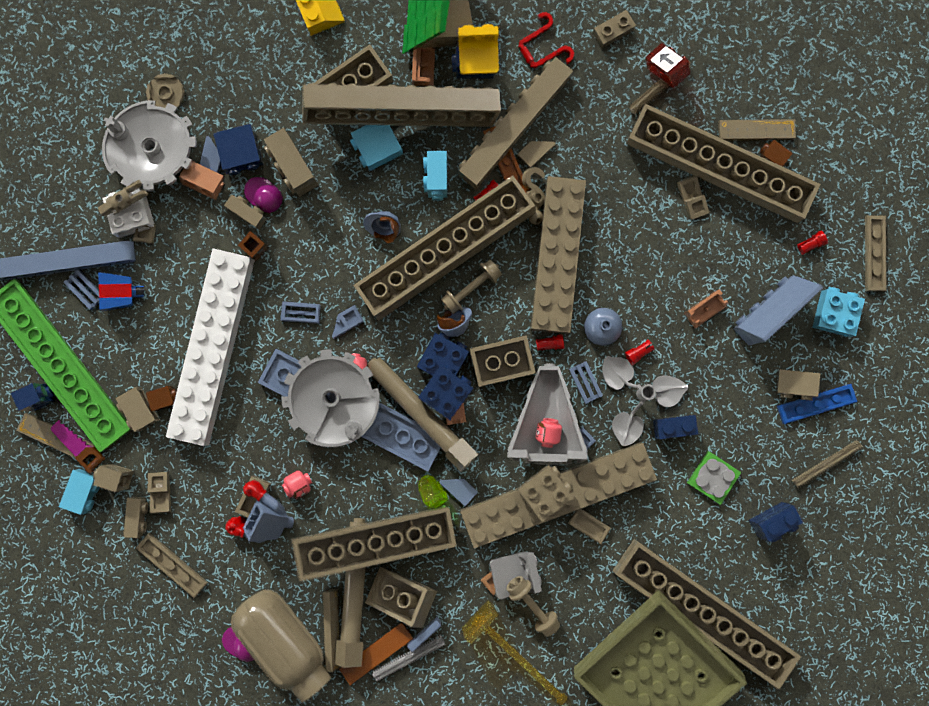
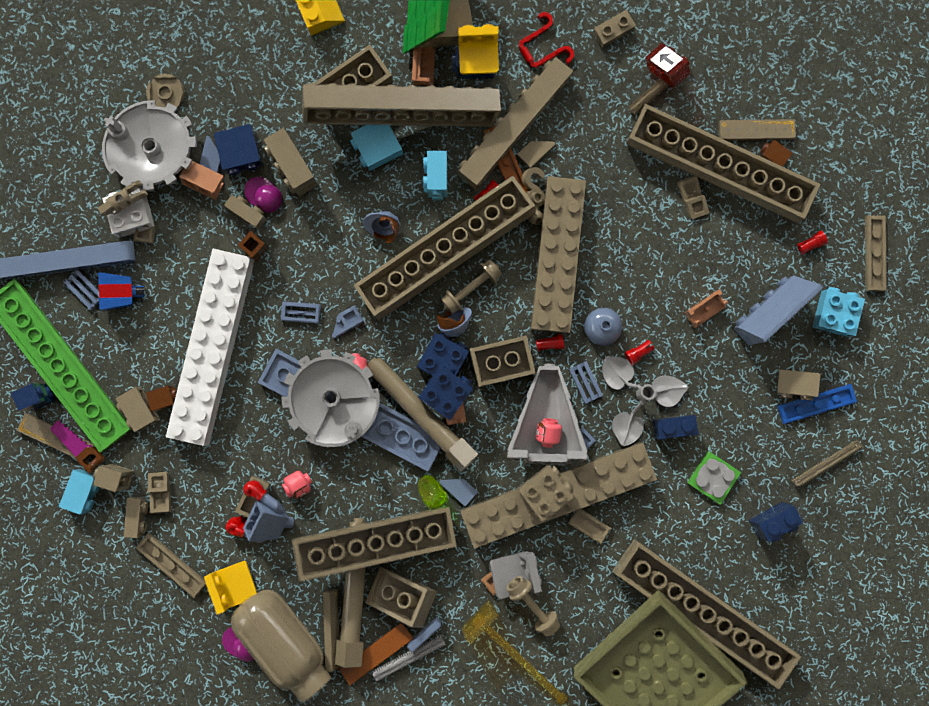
(230, 586): none -> yellow bracket

